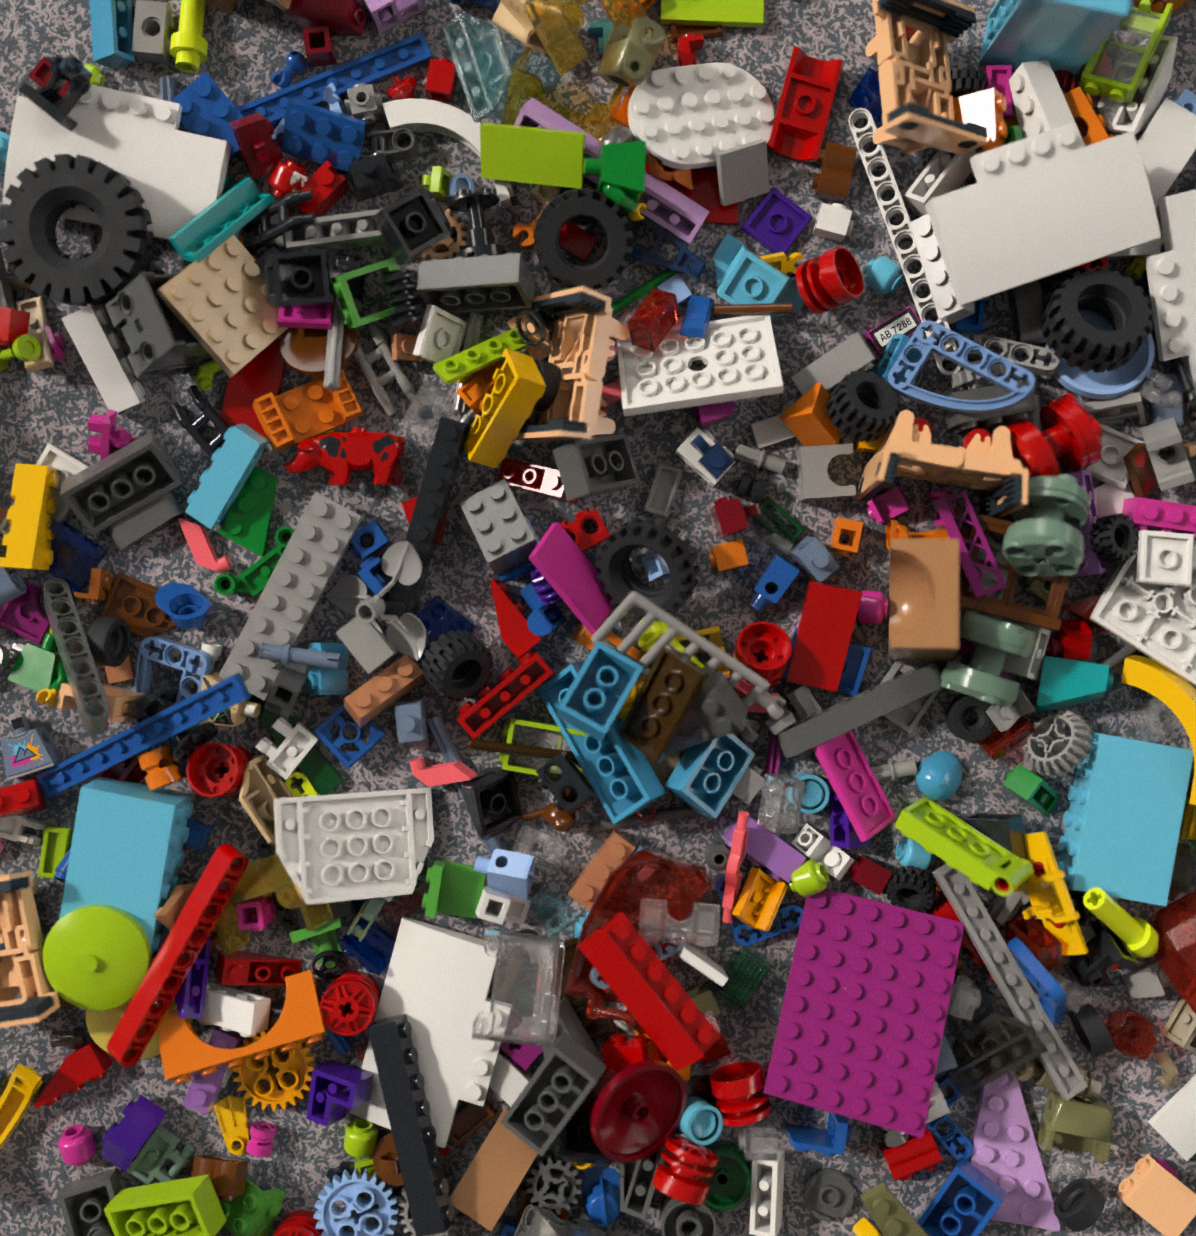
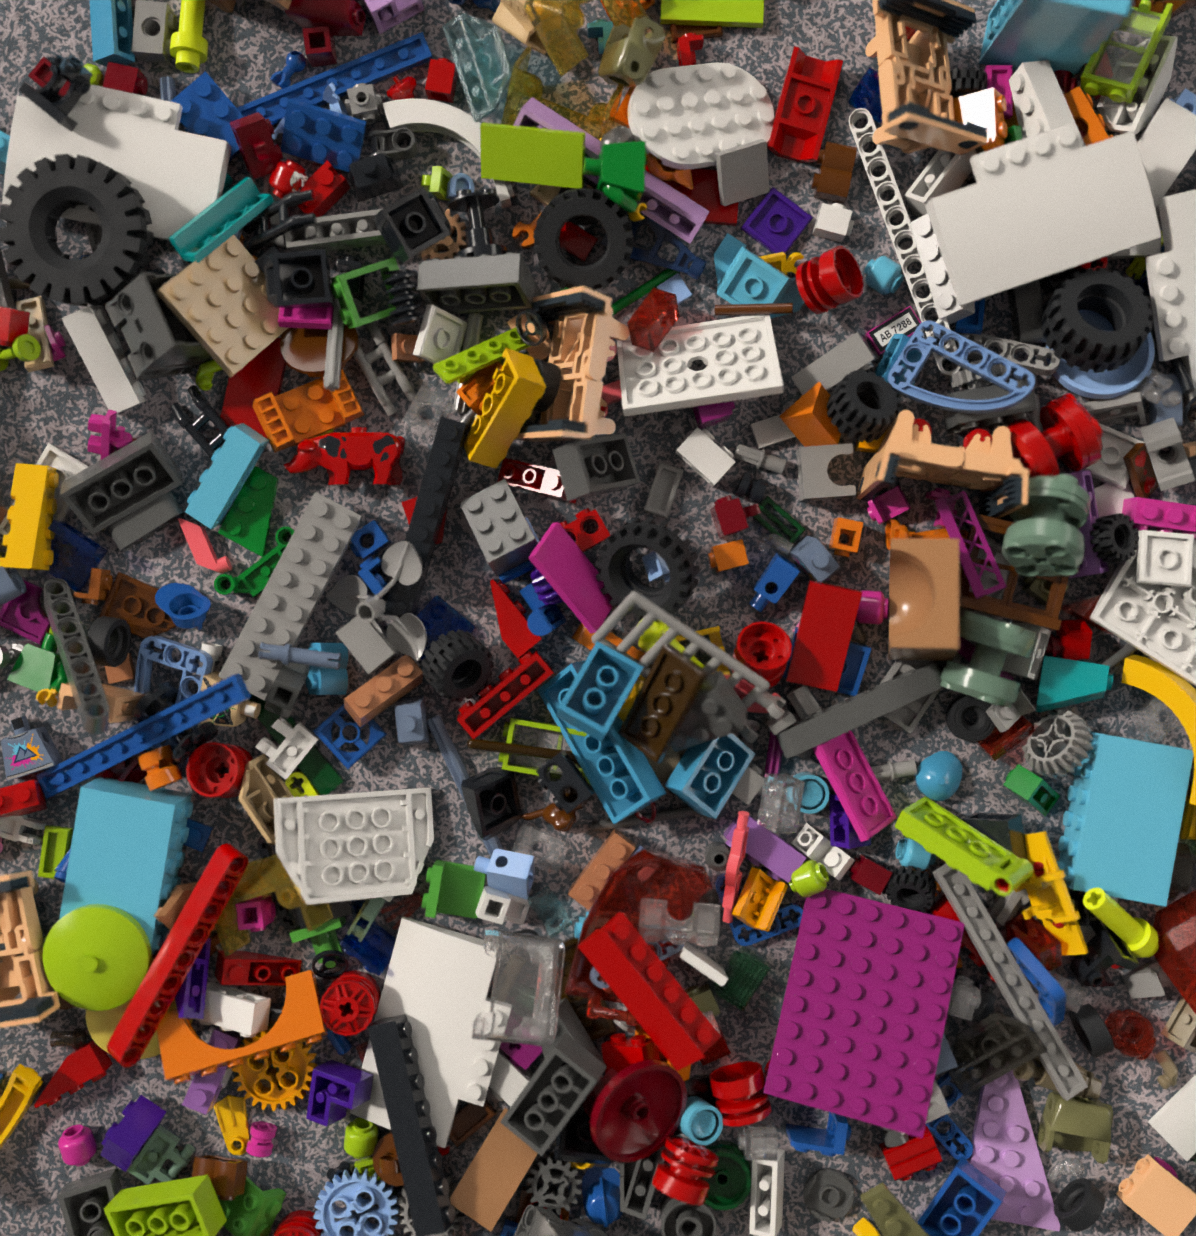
(125, 79): none -> dark red brick
(440, 773): coral piece -> none
(697, 317): blue tile -> none
(714, 459): dark blue plate -> none

